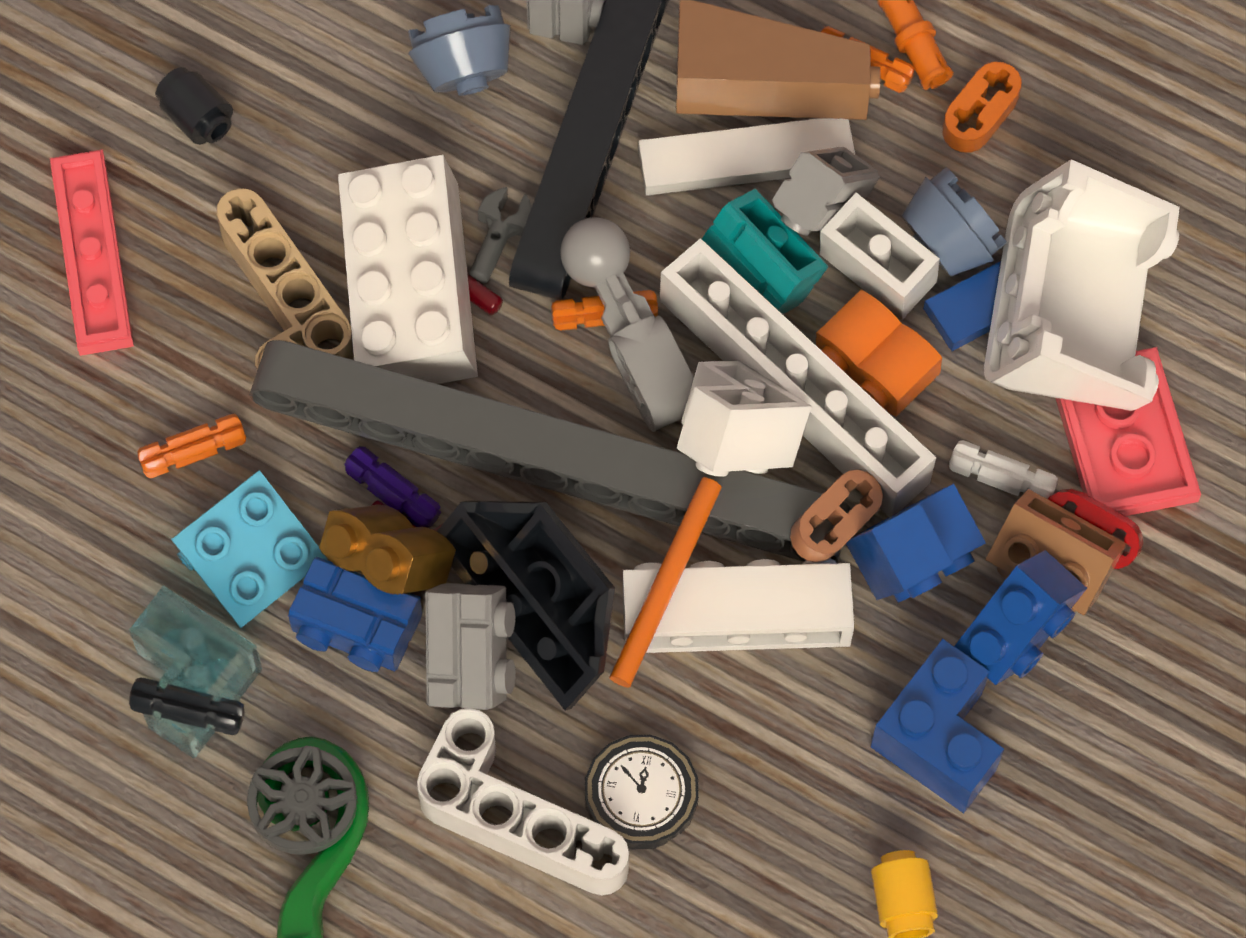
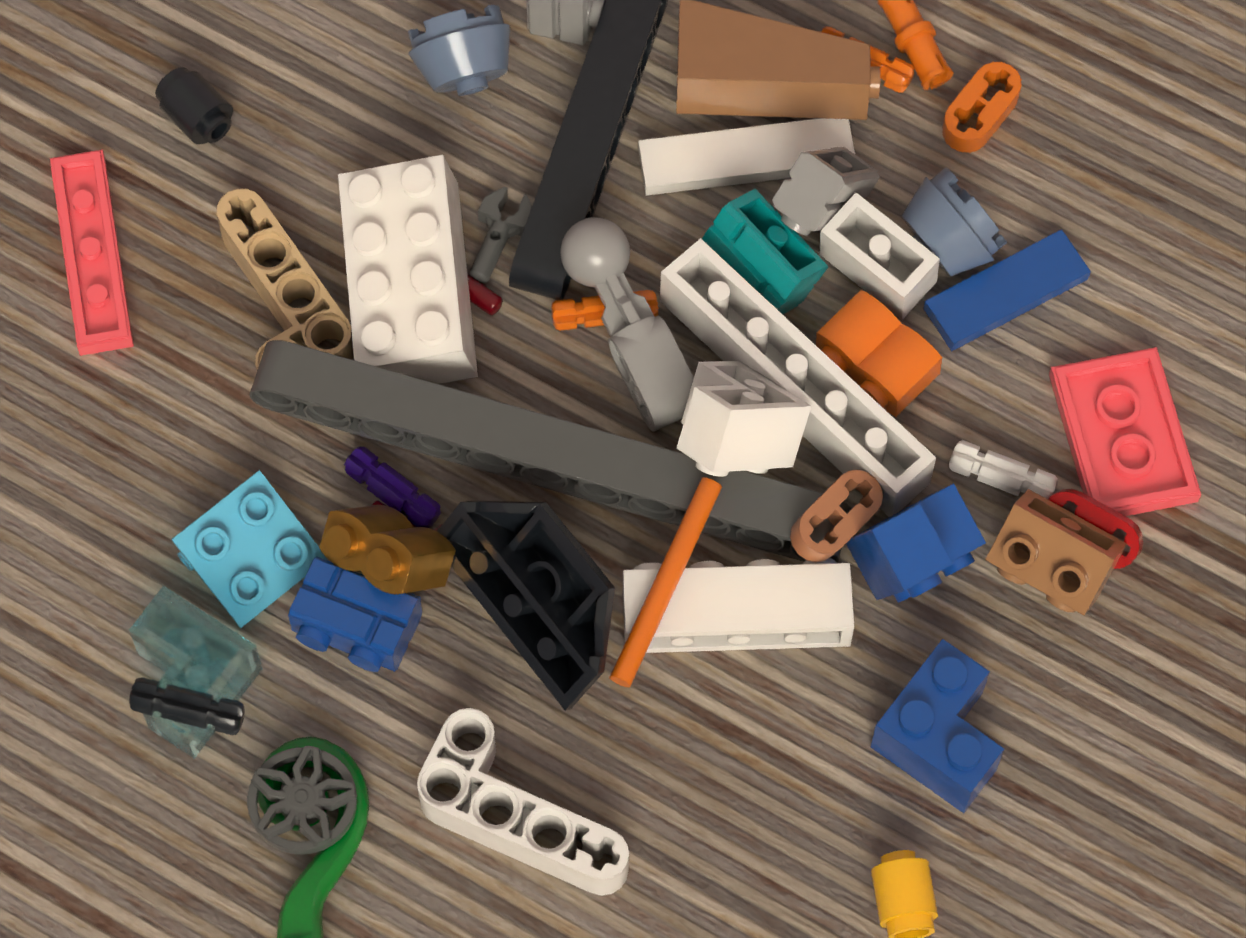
(191, 445): orange axle -> none
(468, 646): light grey brick -> none
(642, 790): tile -> none
(1021, 617): blue brick -> none
(1077, 289): white windscreen -> none

